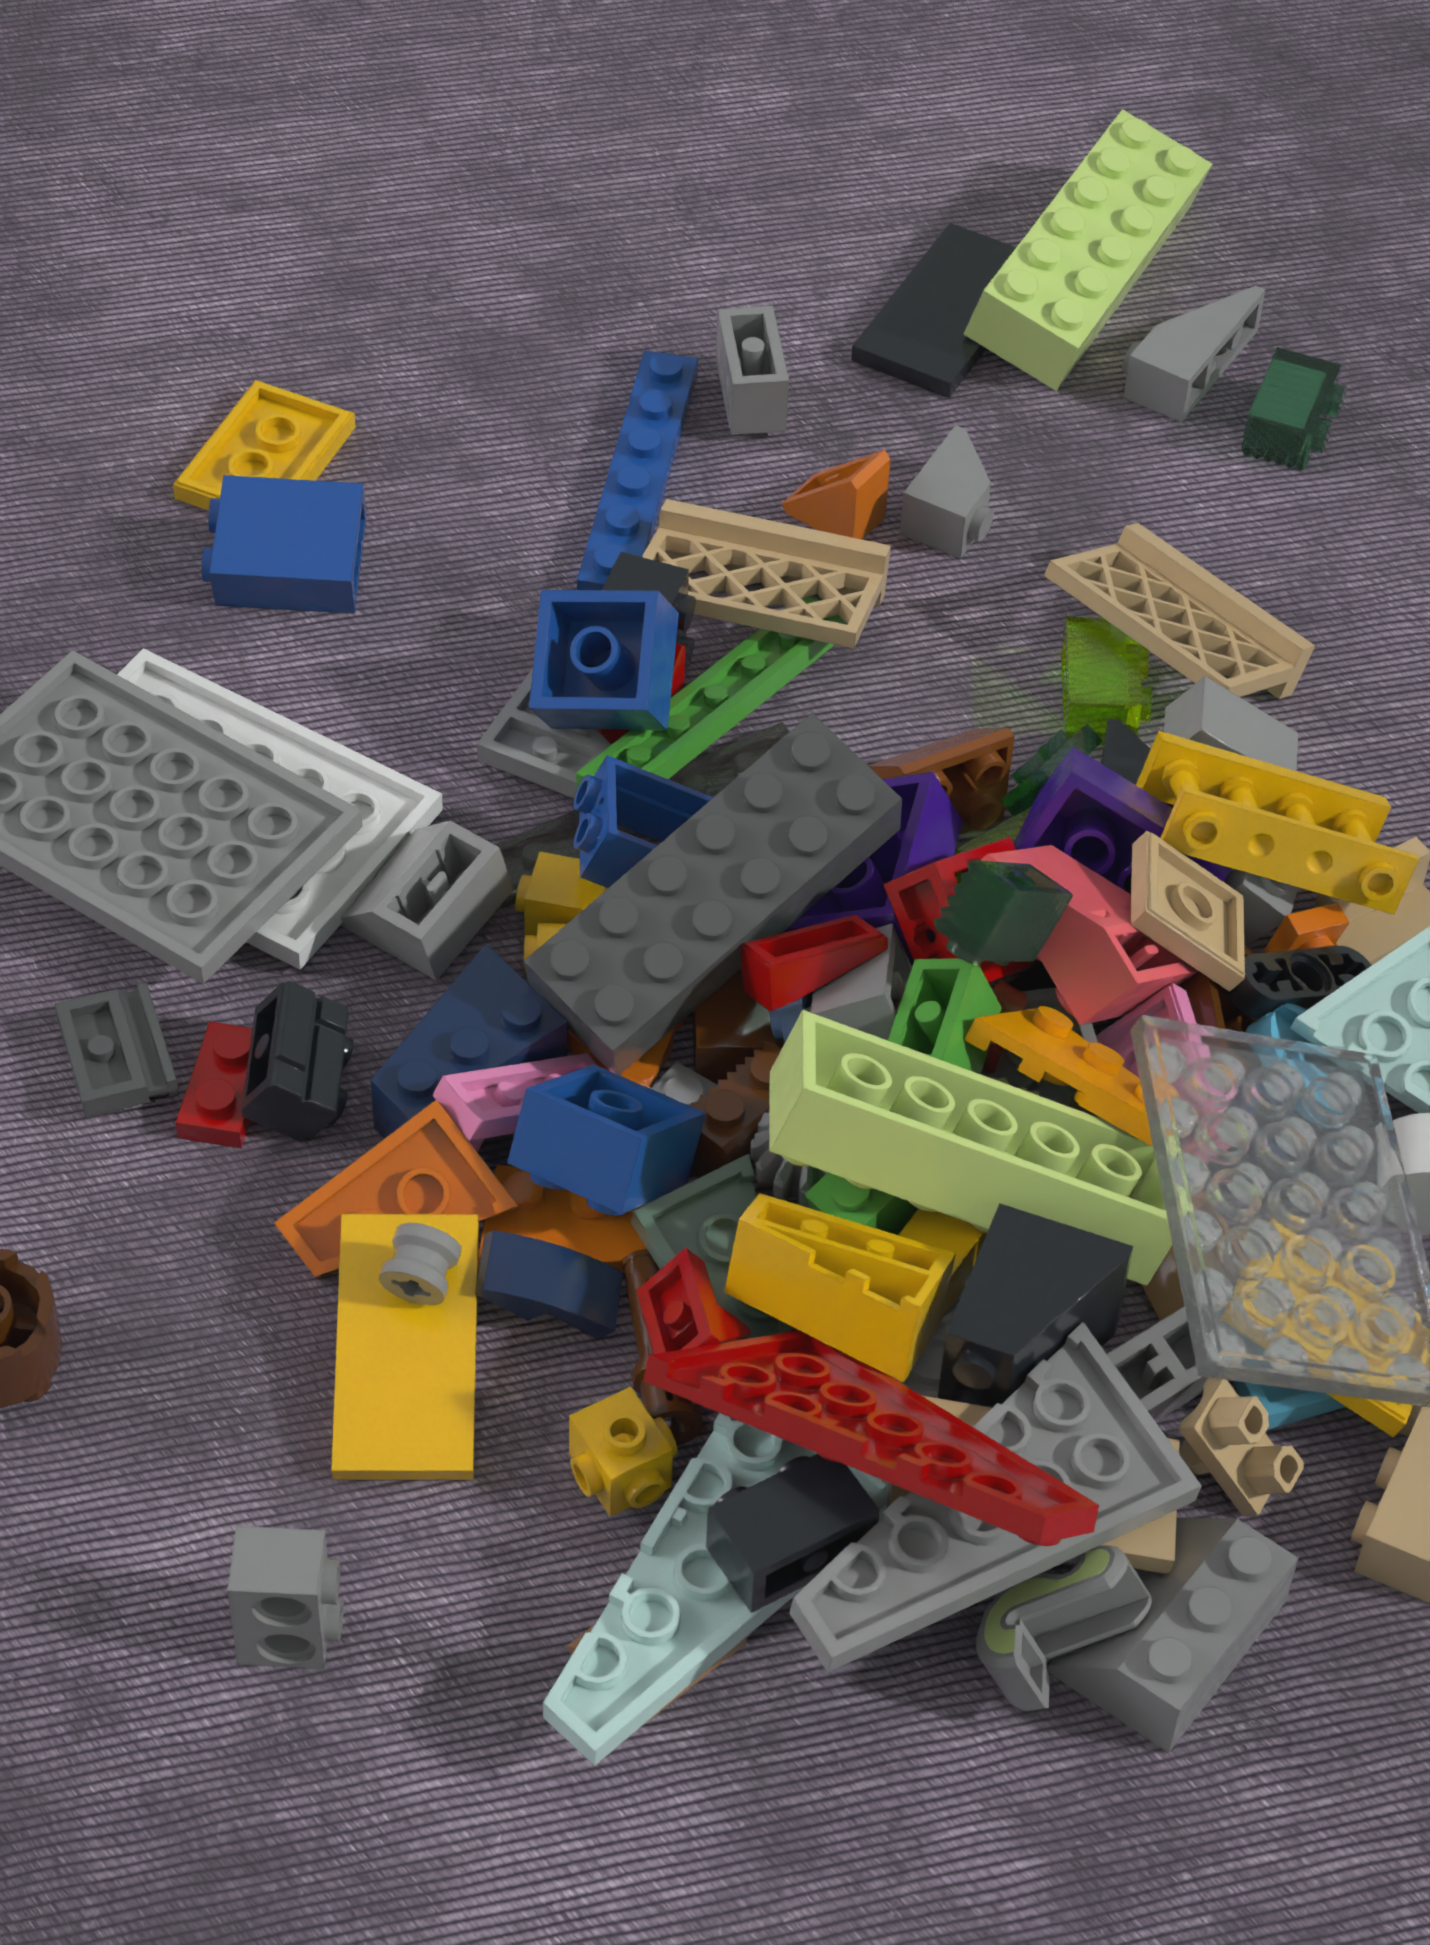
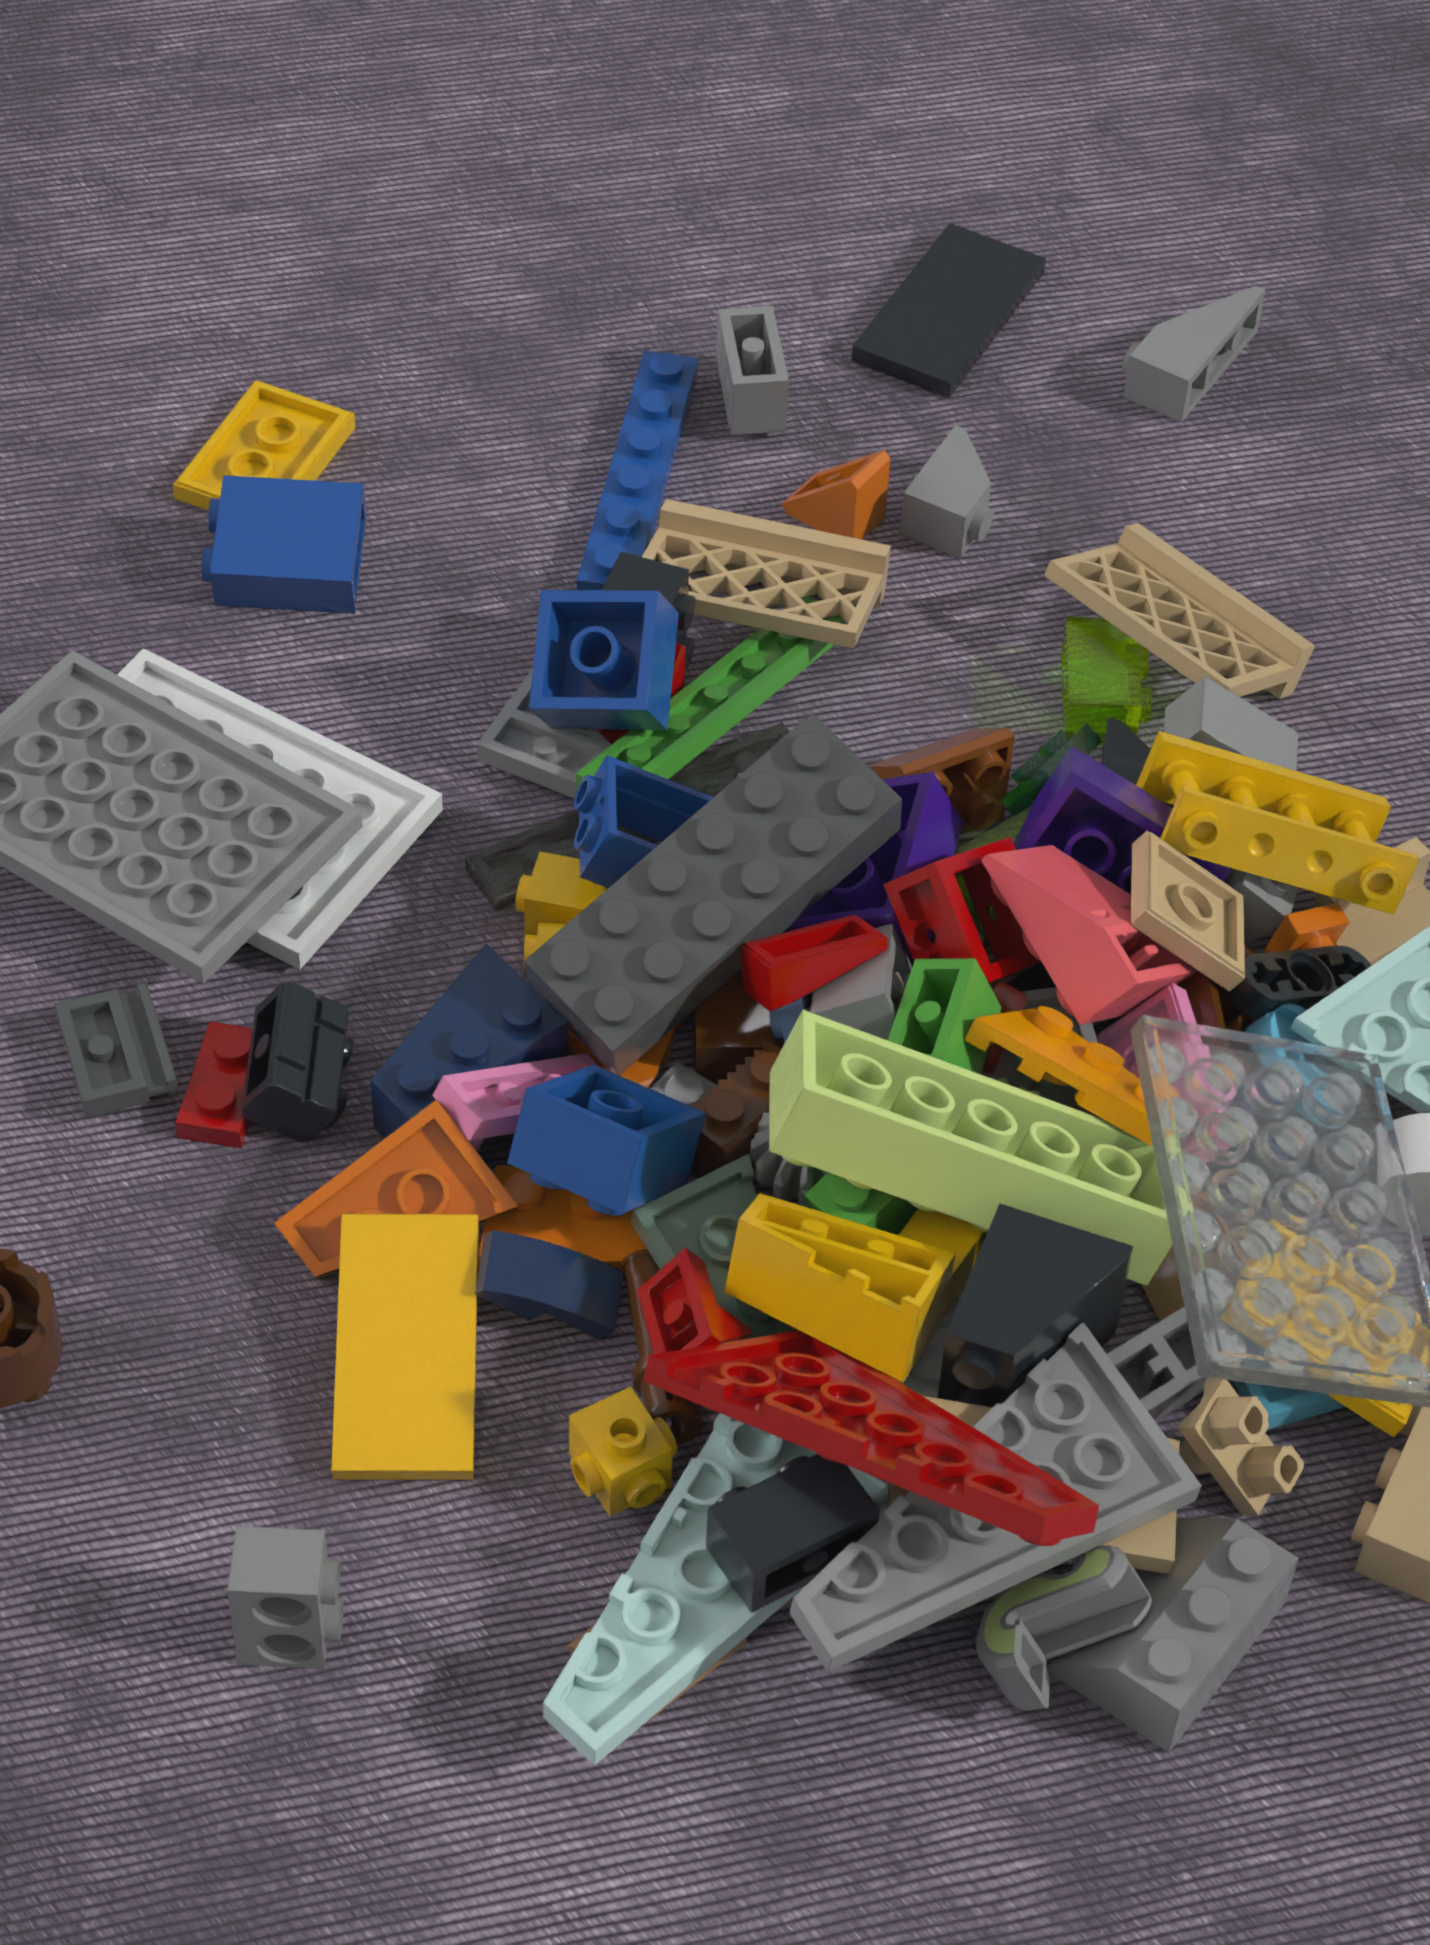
(420, 1263): light grey wheel -> none
(431, 897): light grey slope -> none
(1001, 912): clear green brick -> none
(1087, 250): yellowish green brick -> none
(1293, 408): clear green brick -> none

